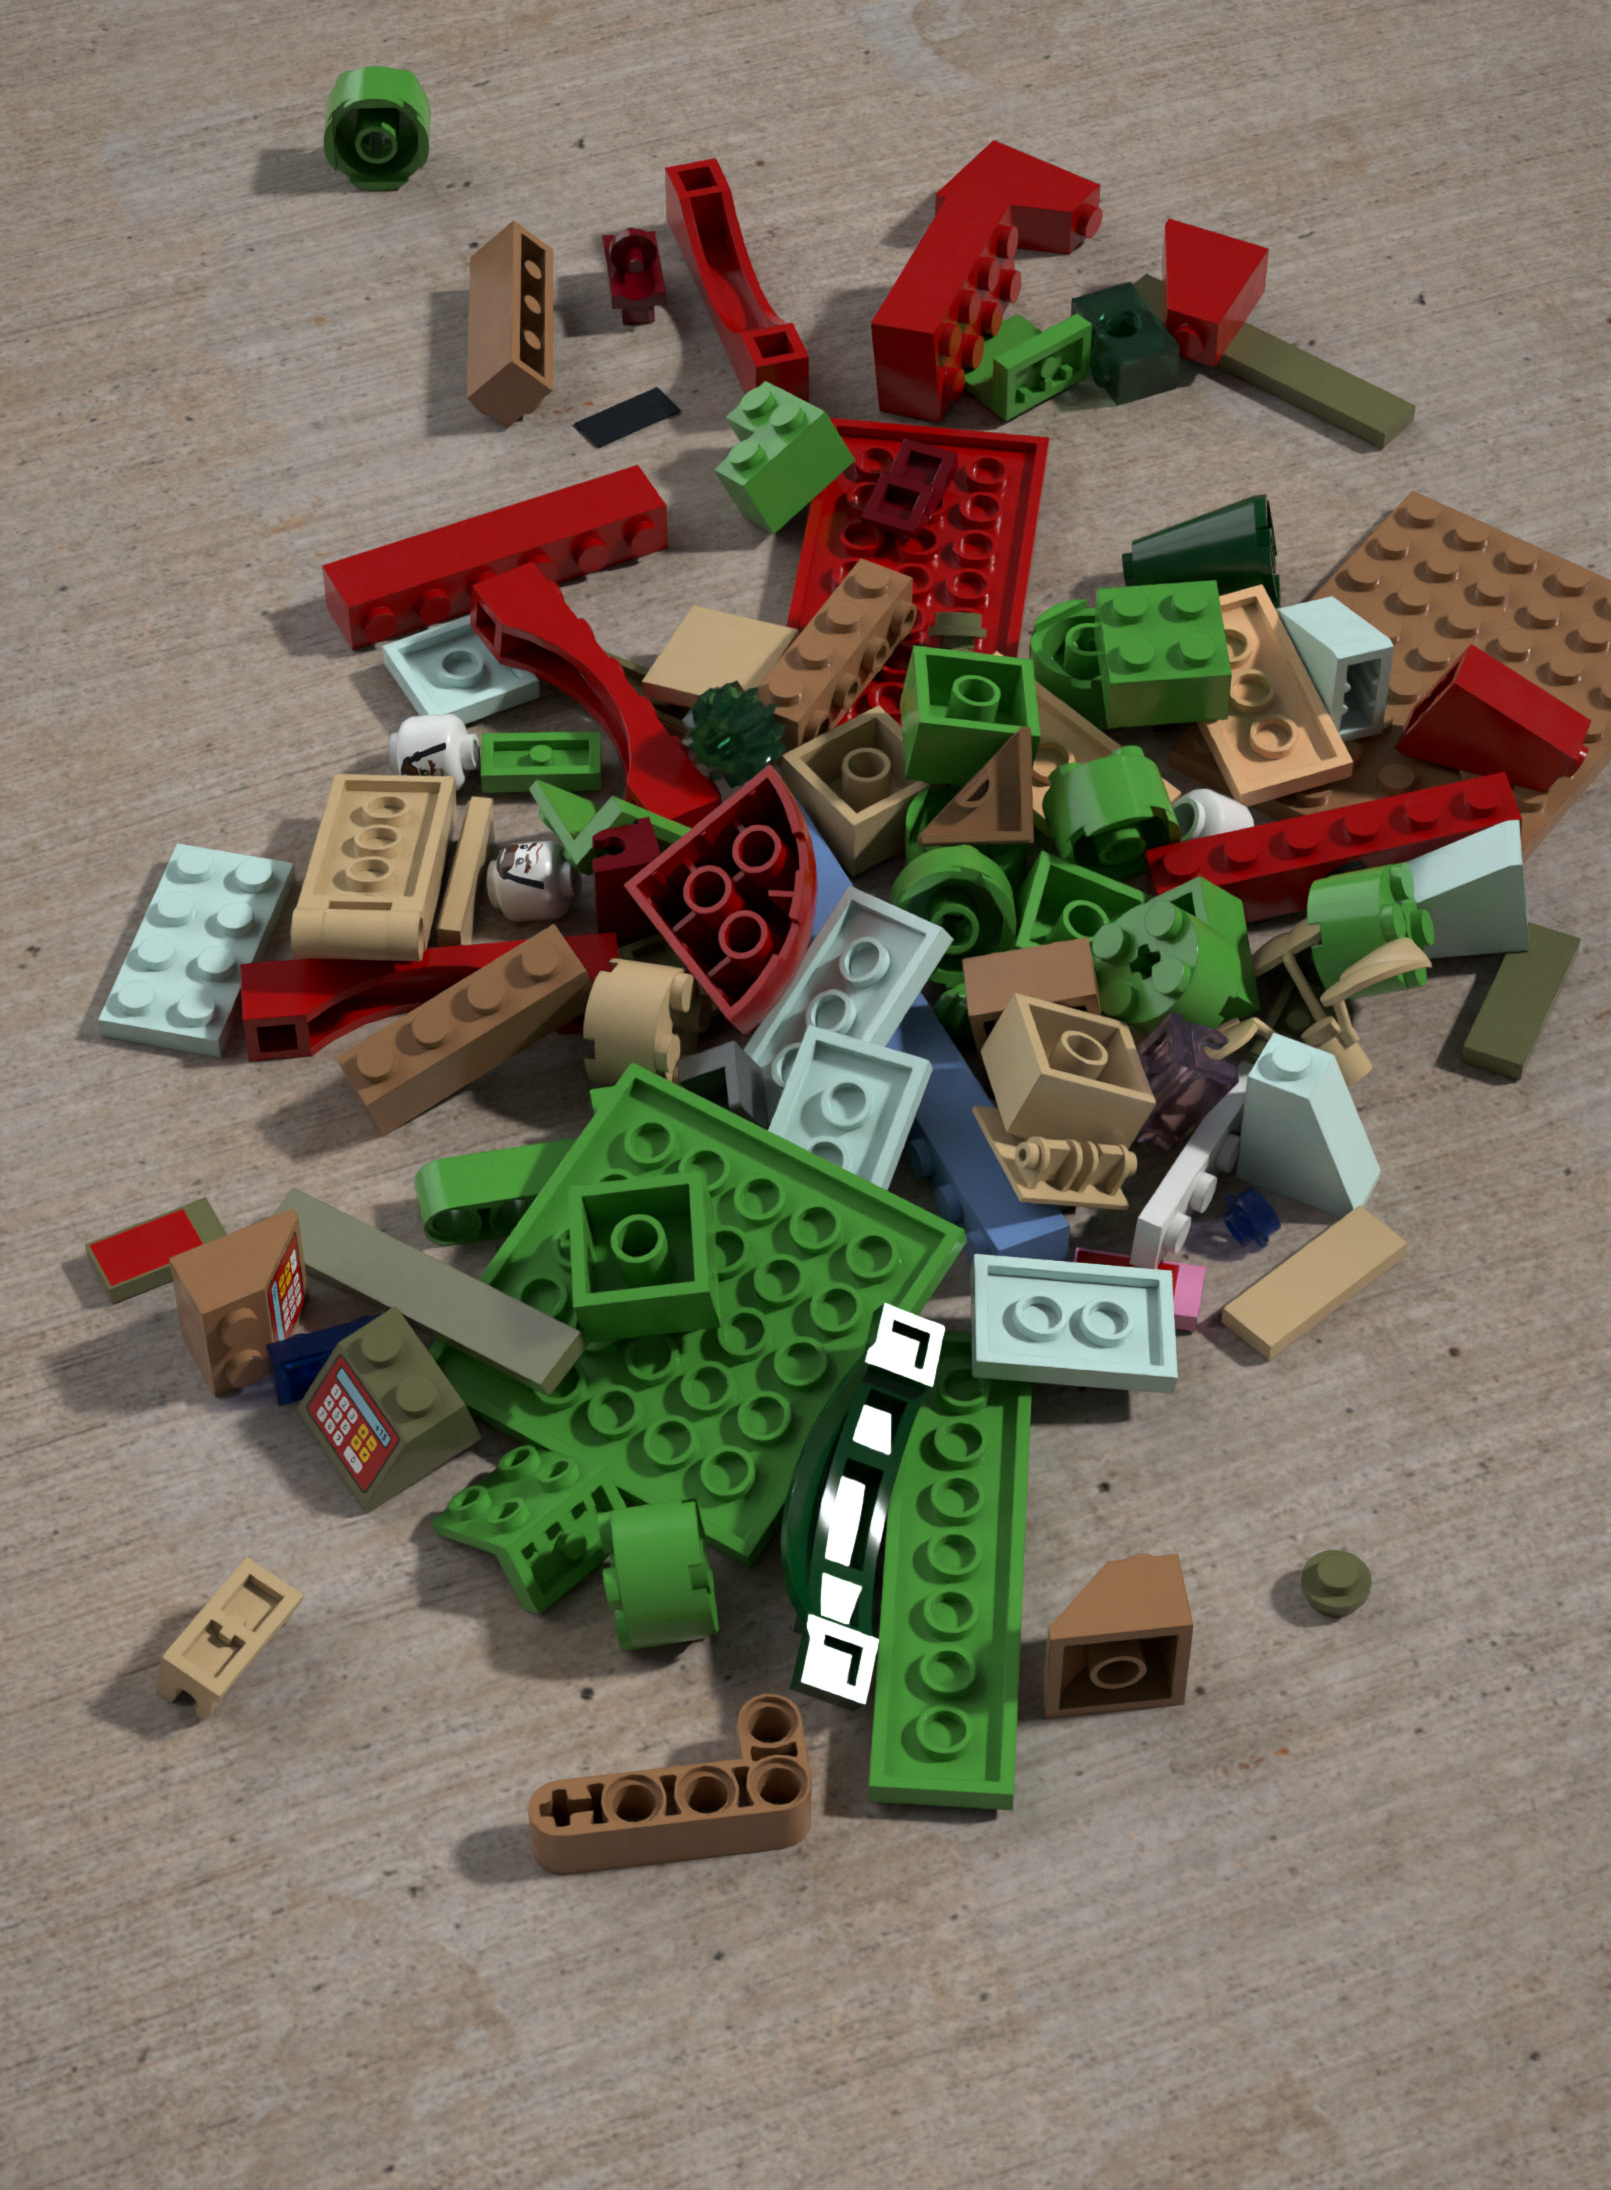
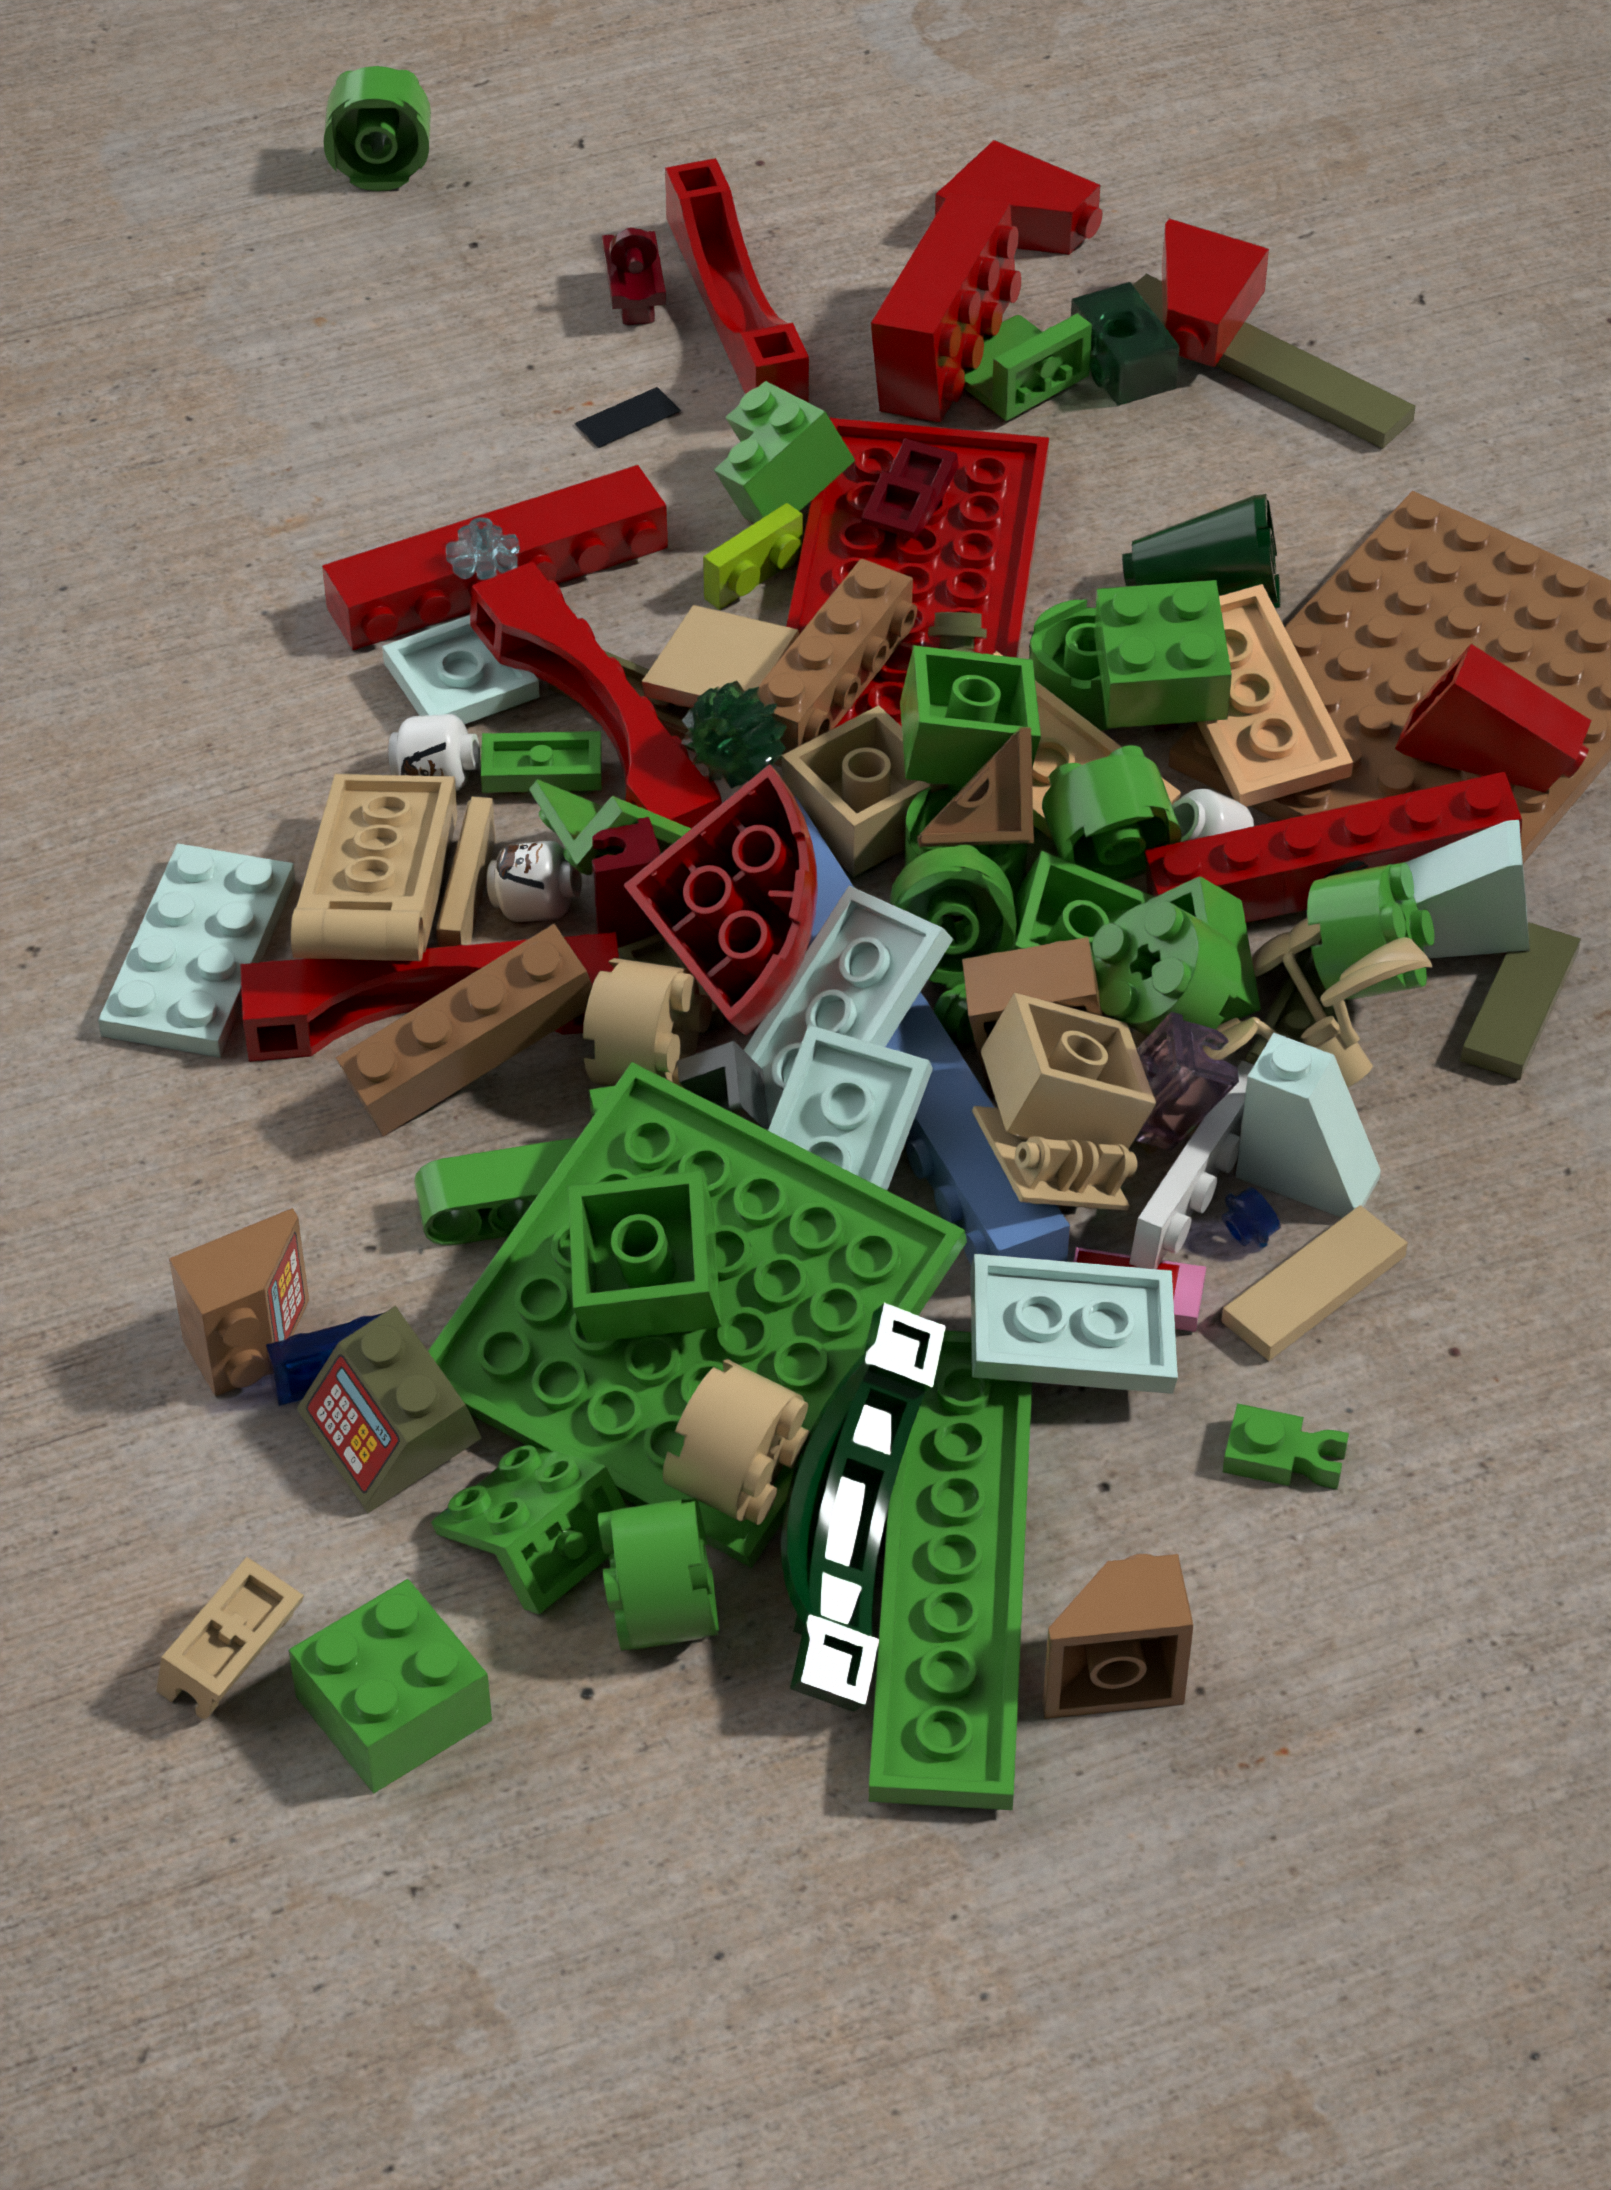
(140, 1254): red tile -> none
(391, 1685): none -> bright green brick
(434, 1296): olive tile -> none
(482, 550): none -> clear light blue plant
(510, 325): medium nougat brick -> none
(566, 1809): medium nougat beam -> none
(737, 1442): none -> tan brick
(753, 556): none -> lime plate
(1272, 1446): none -> bright green plate
(1336, 1583): olive plate -> none
(1345, 662): light aqua slope -> none

